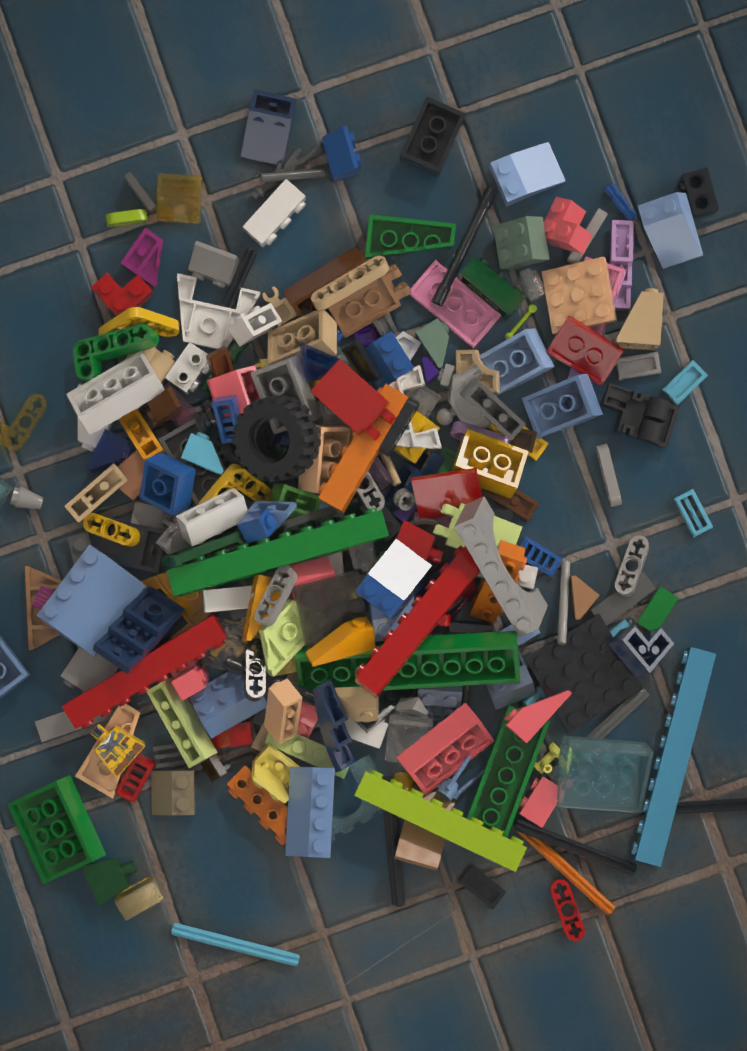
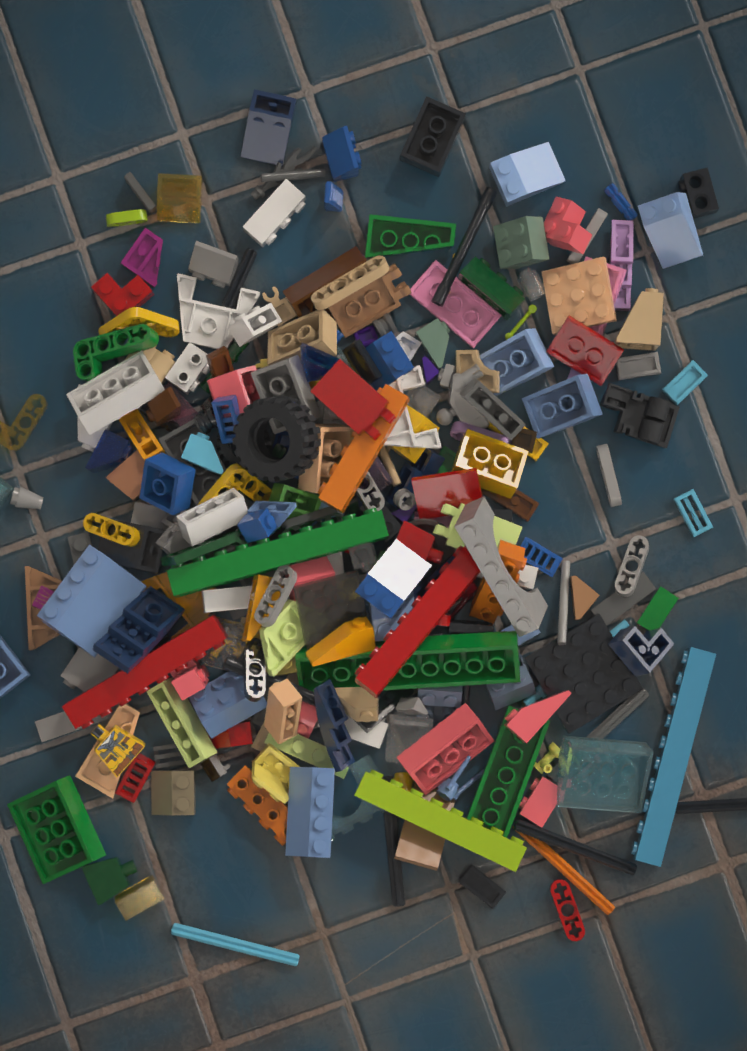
(96, 493): tan slope -> none
(333, 197): none -> blue slope
(399, 426): black beam -> none

